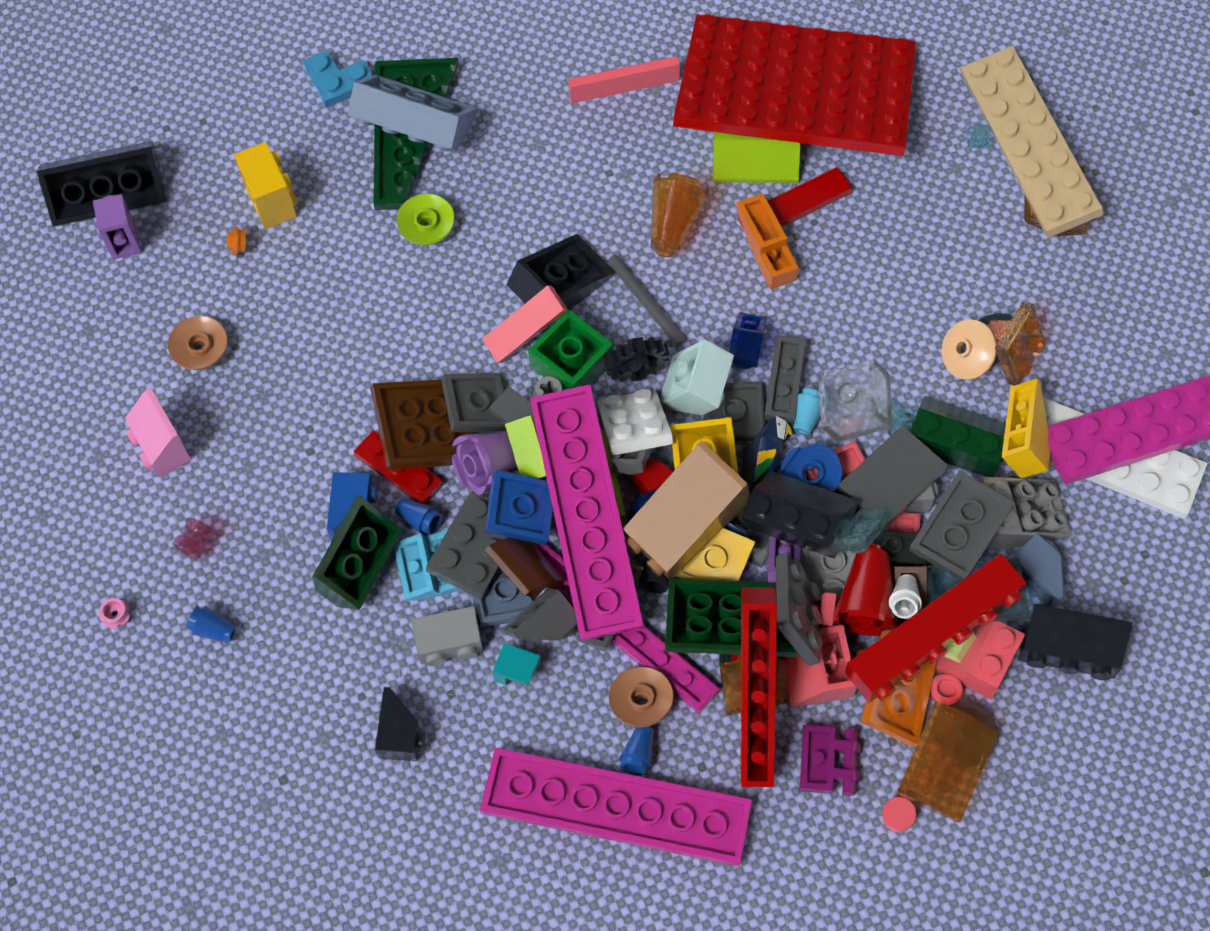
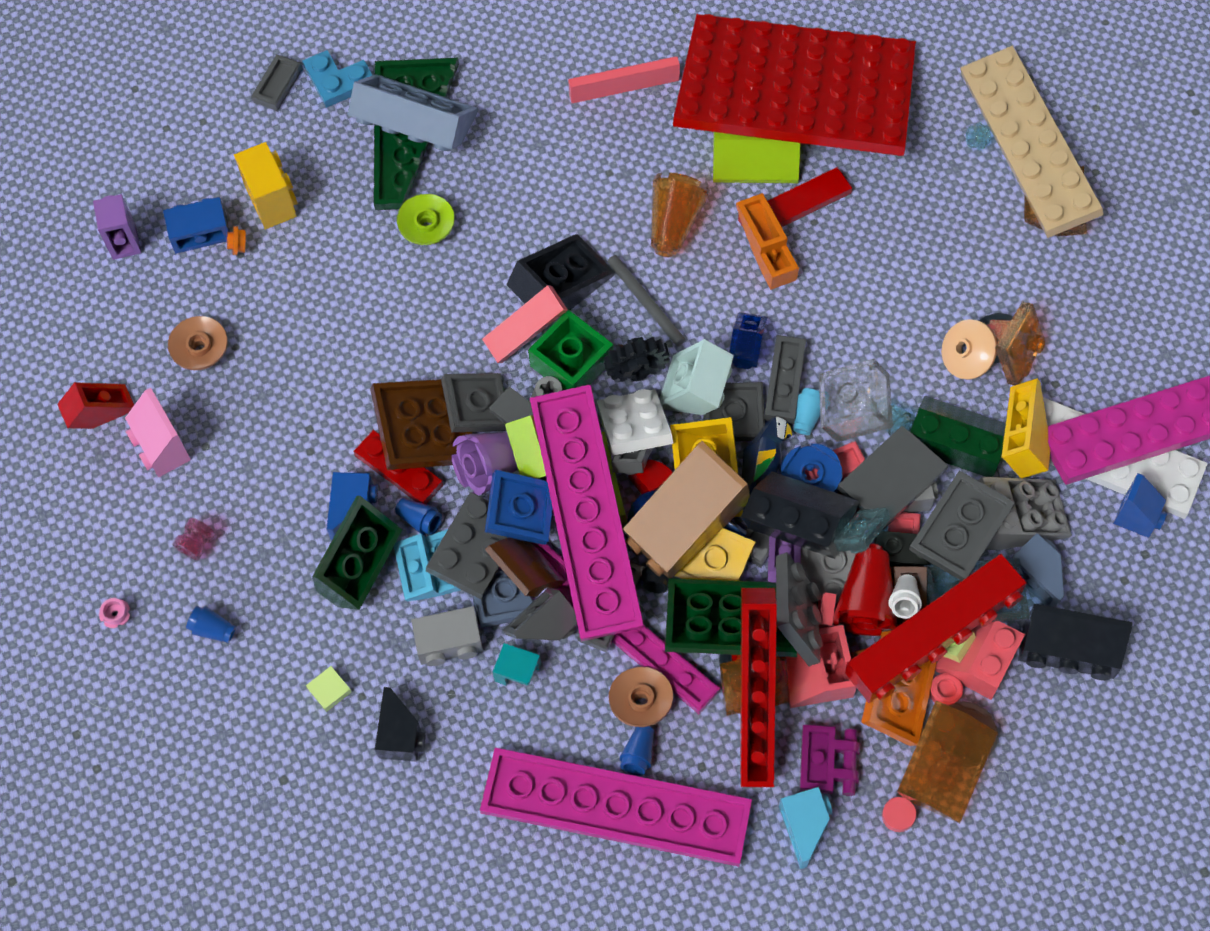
(76, 182): black slope -> none
(94, 404): none -> red slope
(196, 224): none -> blue brick
(276, 82): none -> dark grey tile
(328, 688): none -> yellowish green tile
(805, 820): none -> medium azure slope
(1141, 508): none -> blue slope

